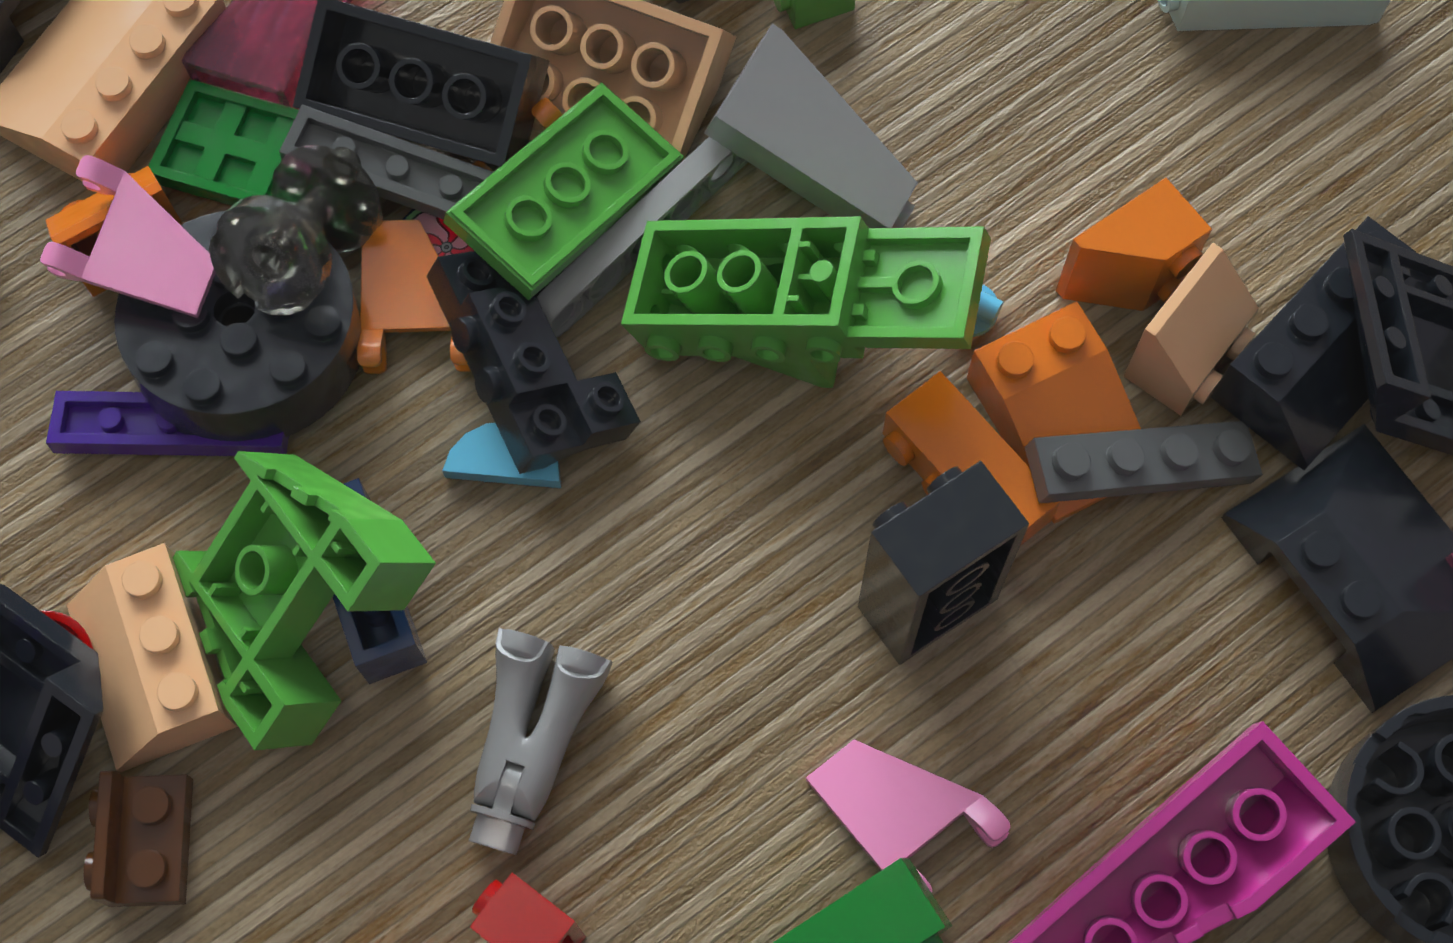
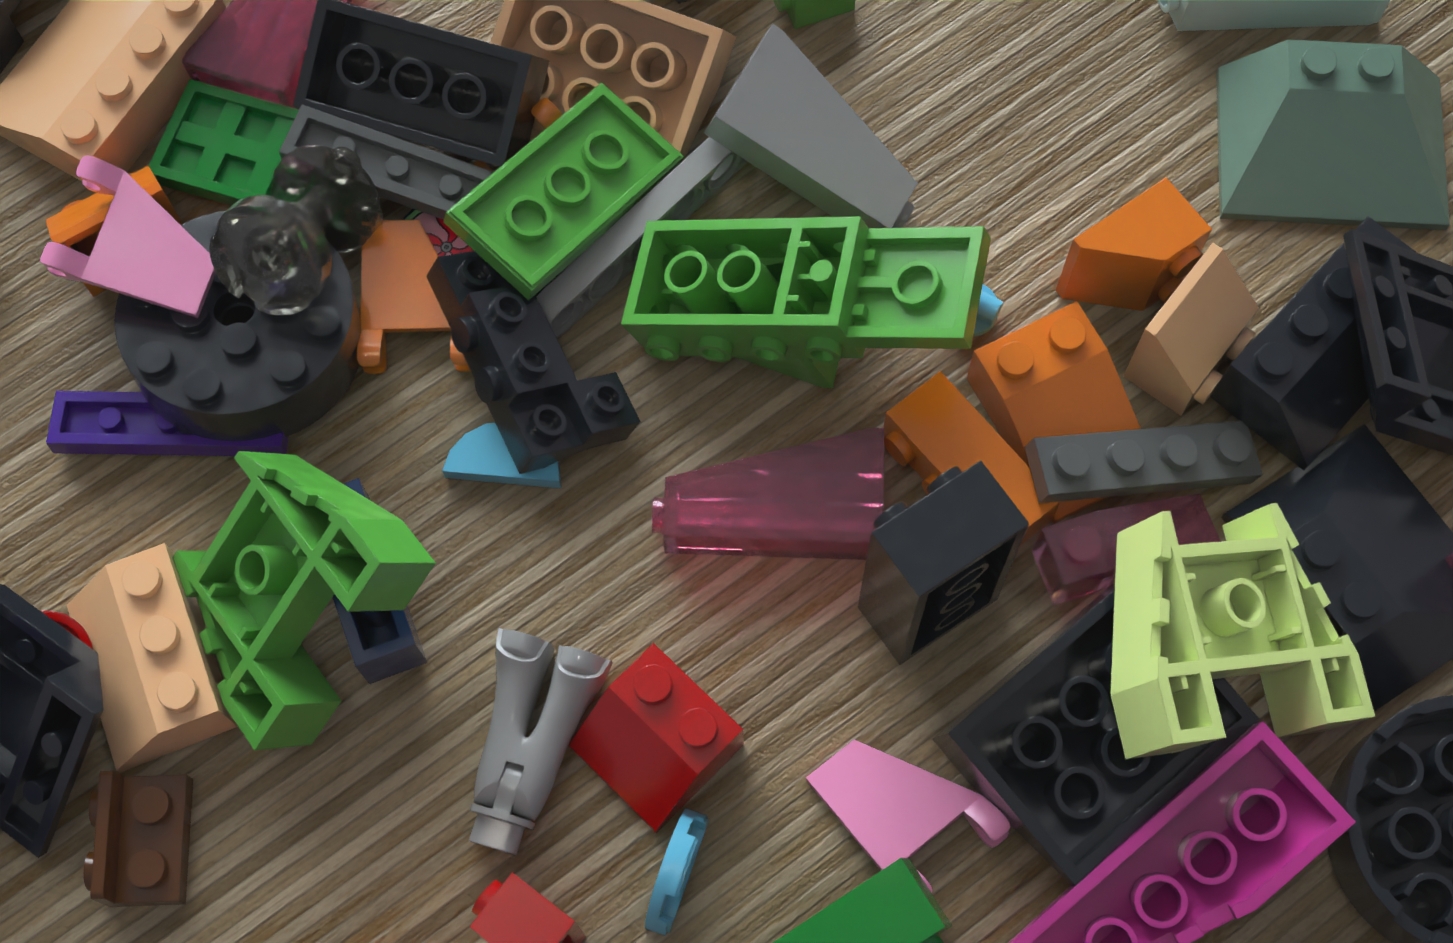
(656, 737): none -> red slope
(675, 871): none -> medium azure tile
(779, 503): none -> clear pink slope
(1053, 752): none -> black slope
(1081, 552): none -> clear pink slope
(1217, 615): none -> yellowish green wedge
(1332, 136): none -> sand green slope

